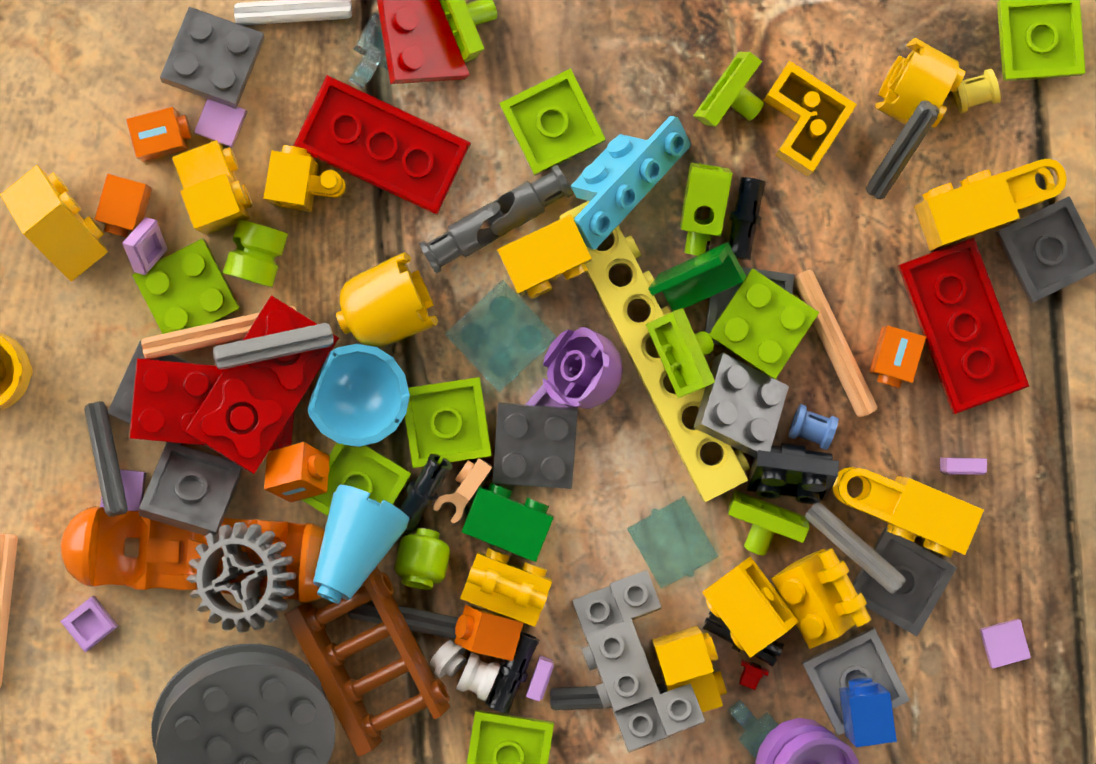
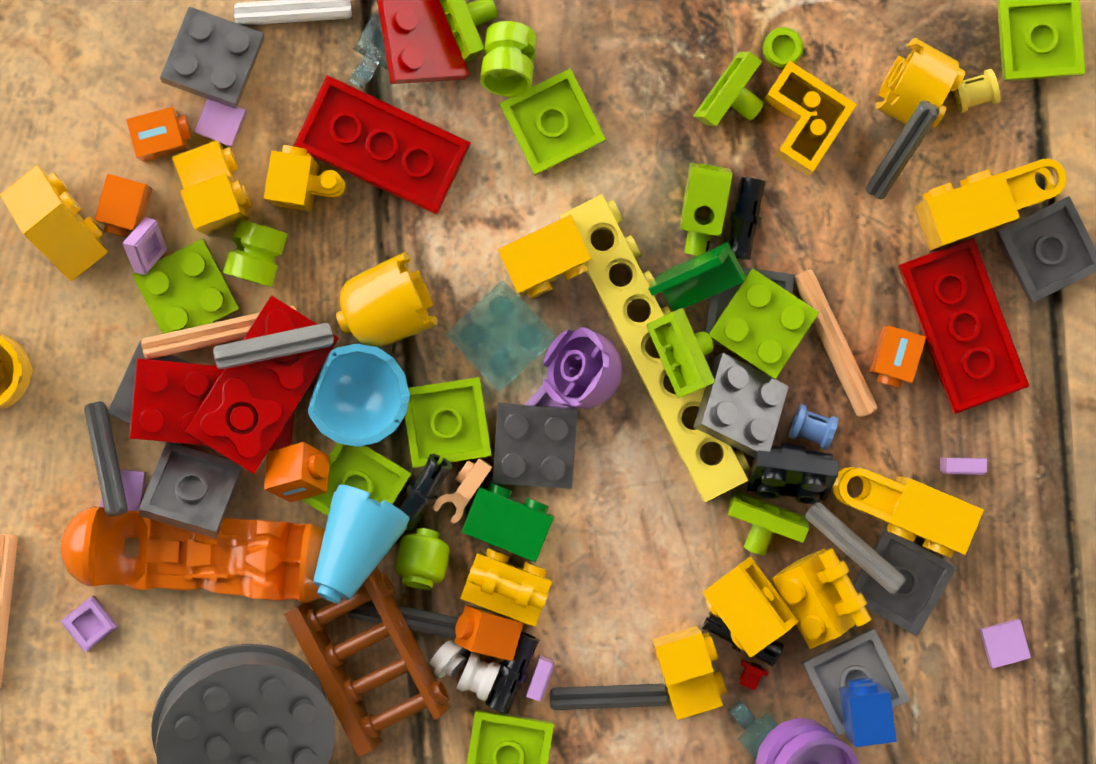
(248, 591): light grey gear -> none
(508, 59): none -> lime wheel
(521, 206): dark grey piece -> none
(623, 178): medium azure bracket -> none
(625, 674): light grey bracket -> none
(672, 542): clear light blue piece -> none
(781, 46): none -> lime tile

